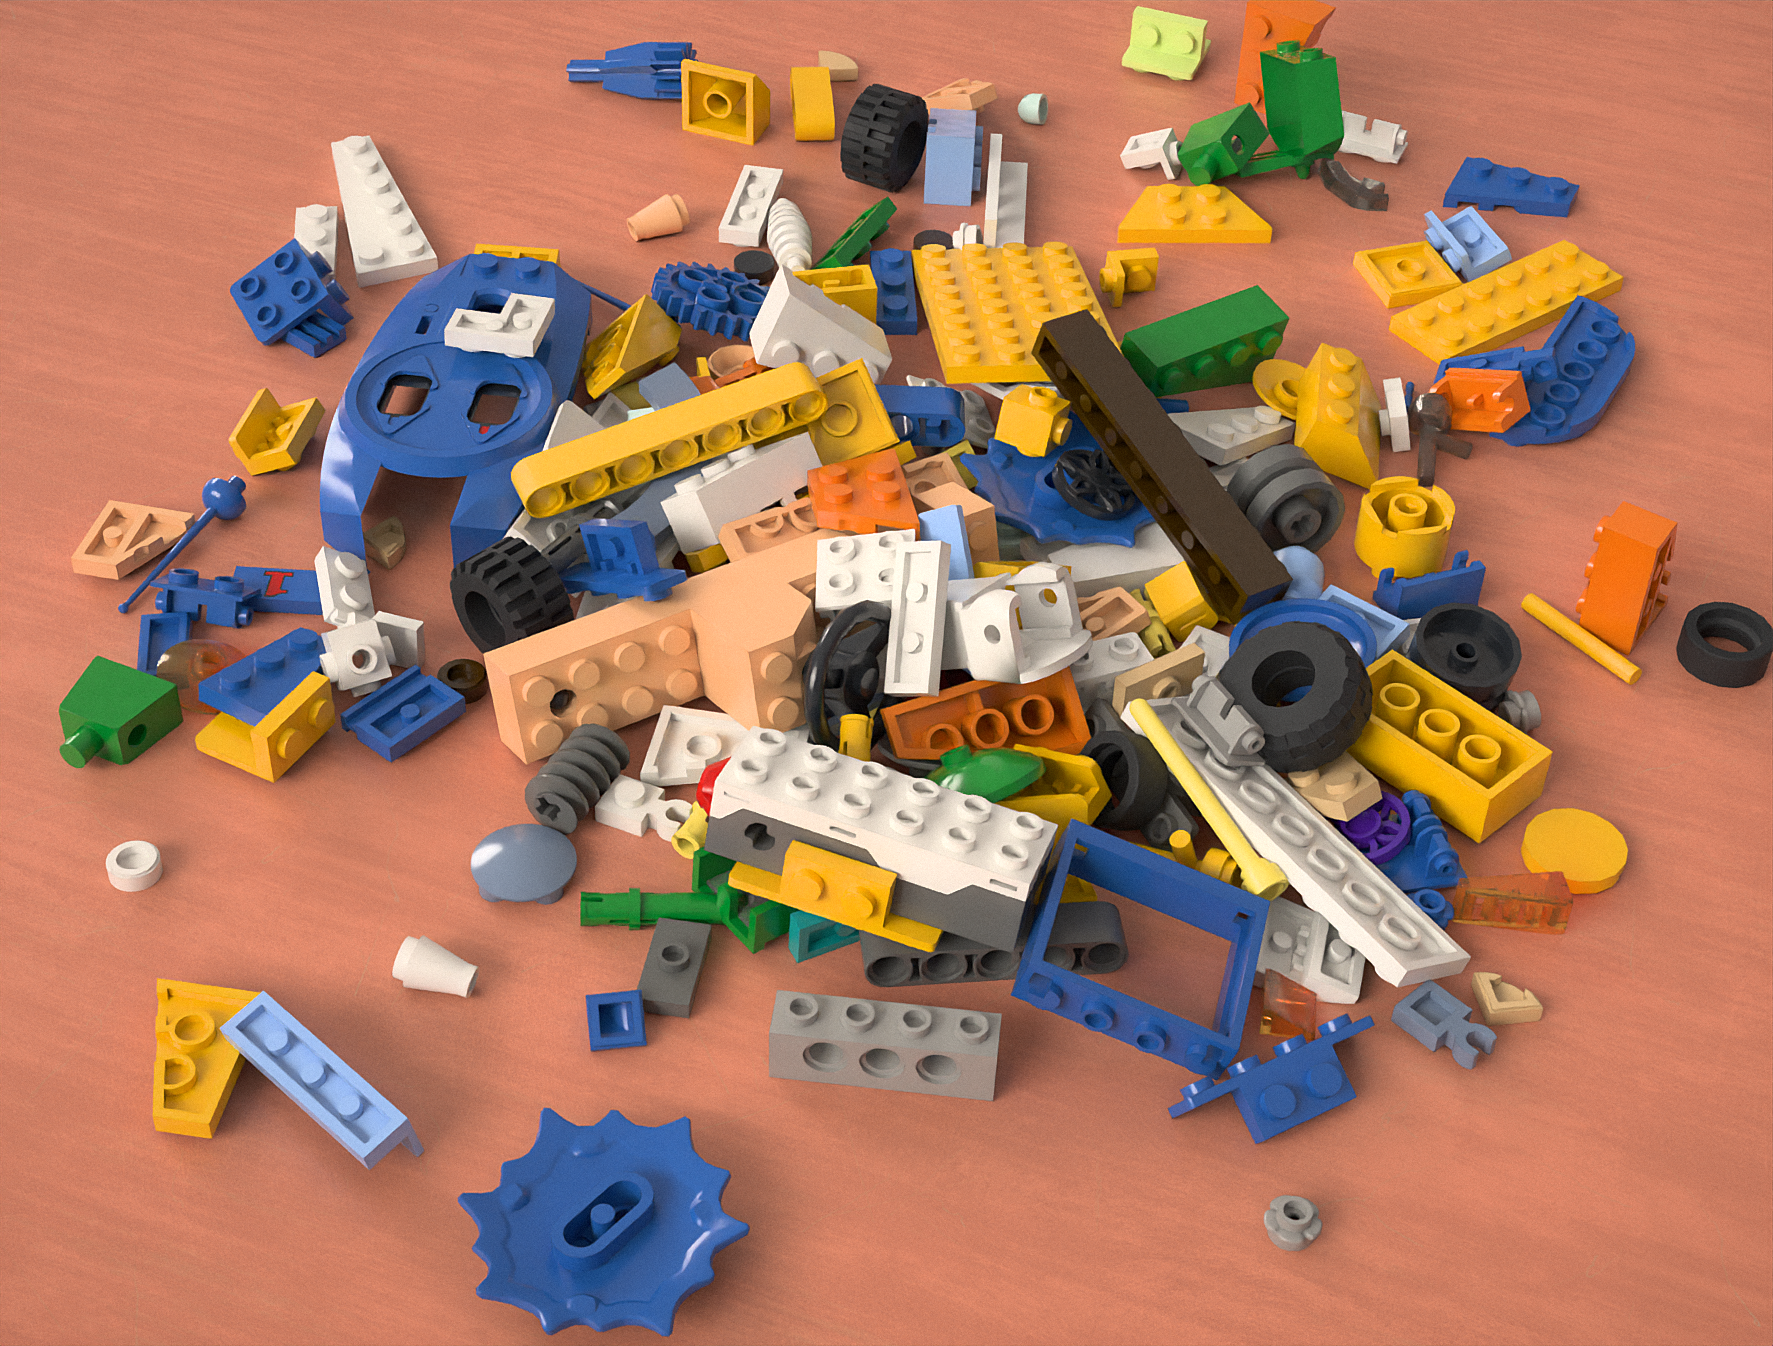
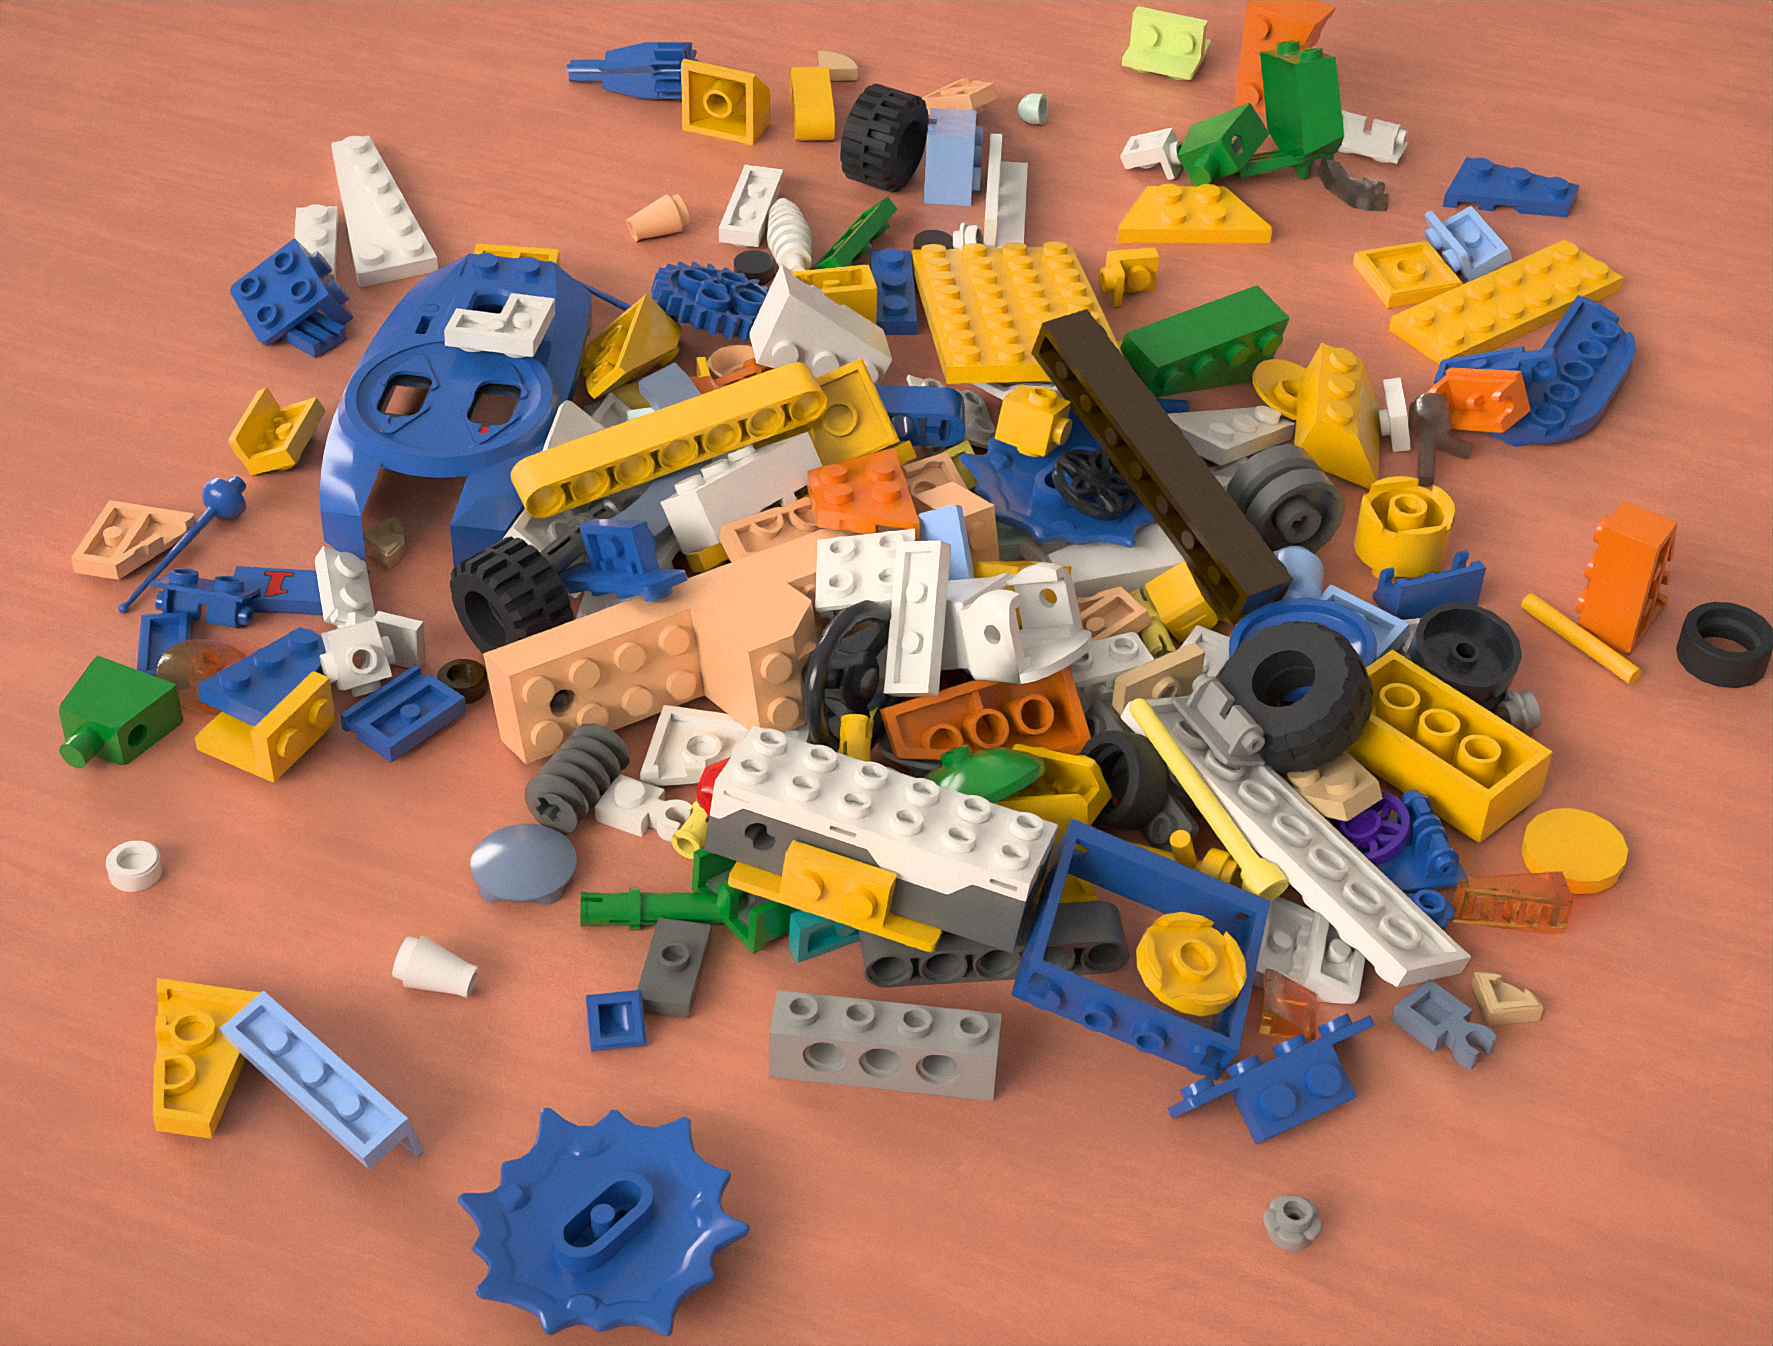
(1191, 964): none -> yellow tile
(1408, 397): blue piece -> none

